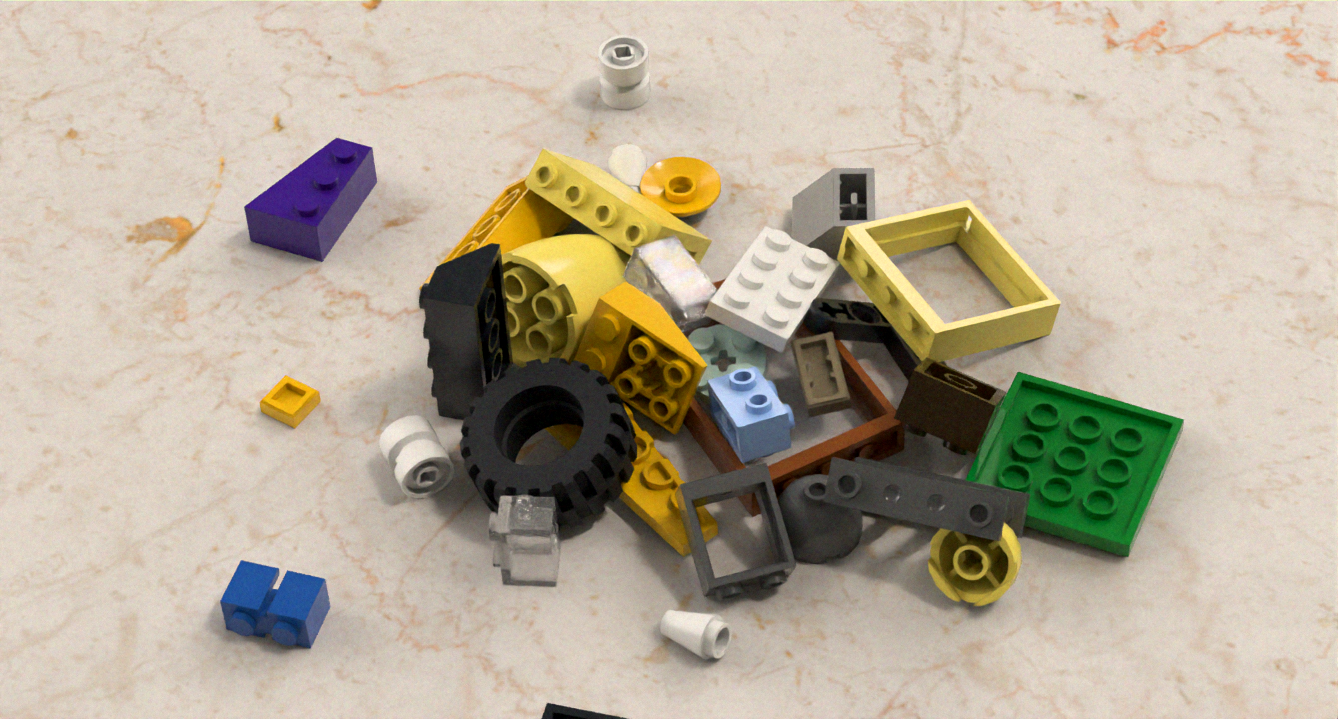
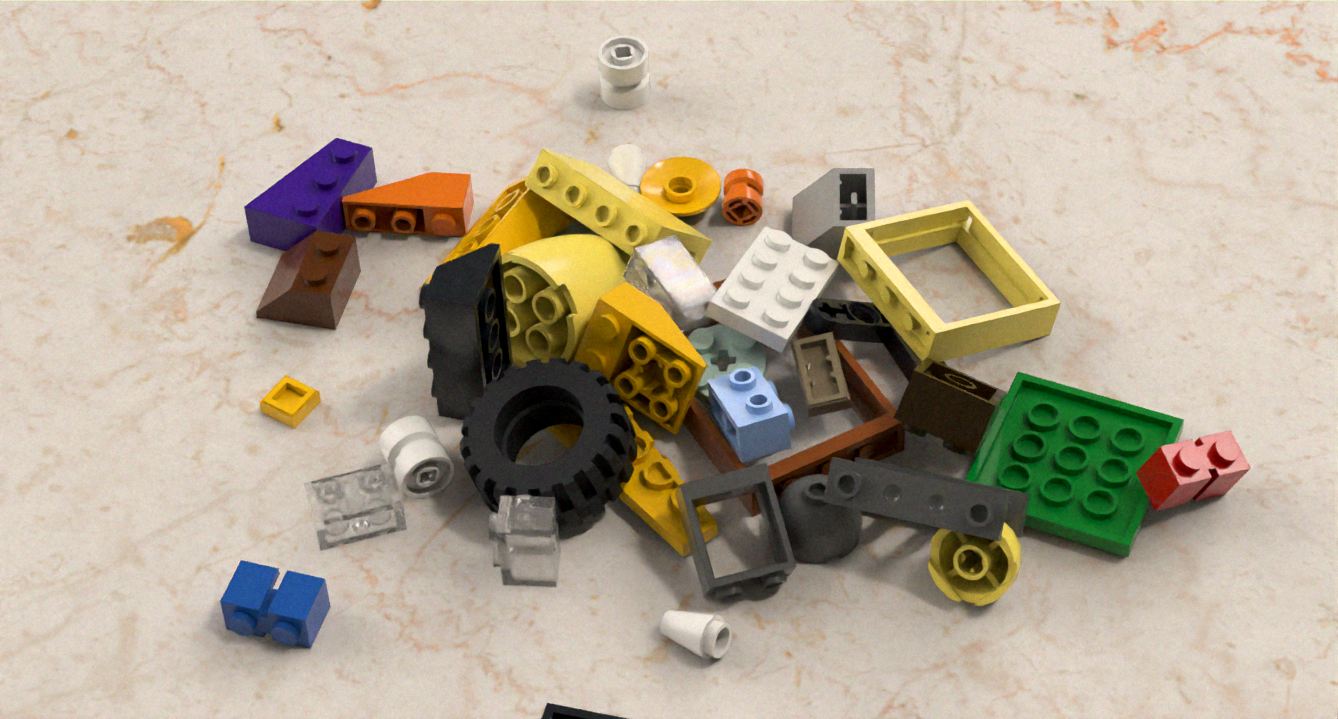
(313, 281): none -> reddish brown slope
(354, 505): none -> clear brick
(417, 205): none -> orange slope
(743, 197): none -> orange wheel
(1193, 470): none -> red piece

